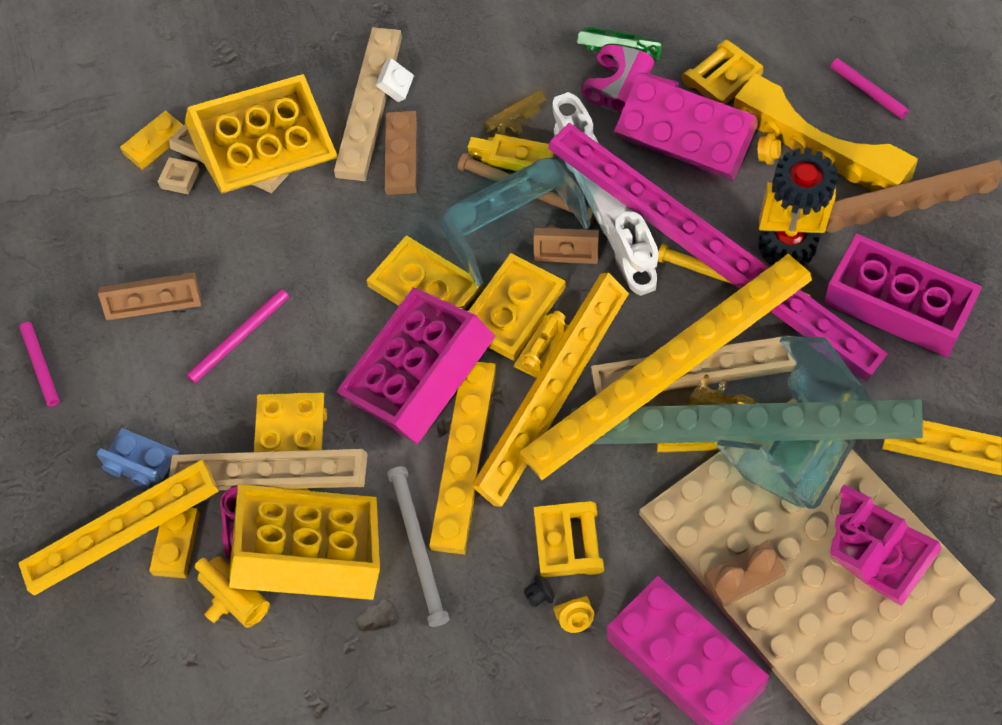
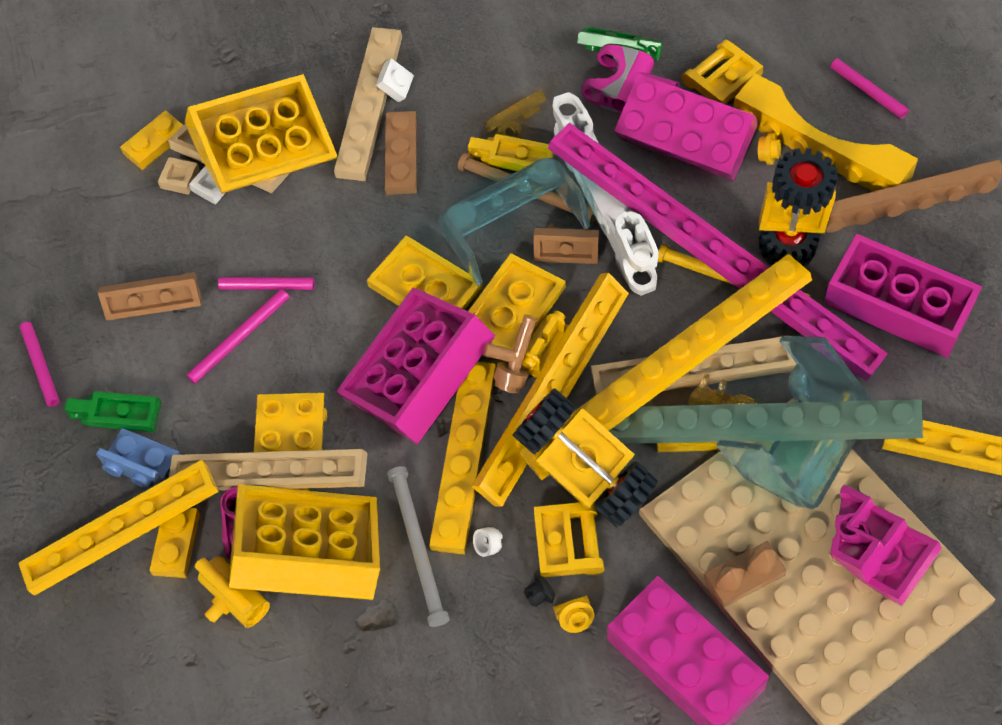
(116, 411): none -> green hinge
(205, 187): none -> white plate
(266, 283): none -> dark pink piece
(490, 547): none -> white hinge
(510, 375): none -> medium nougat piece
(585, 458): none -> plate

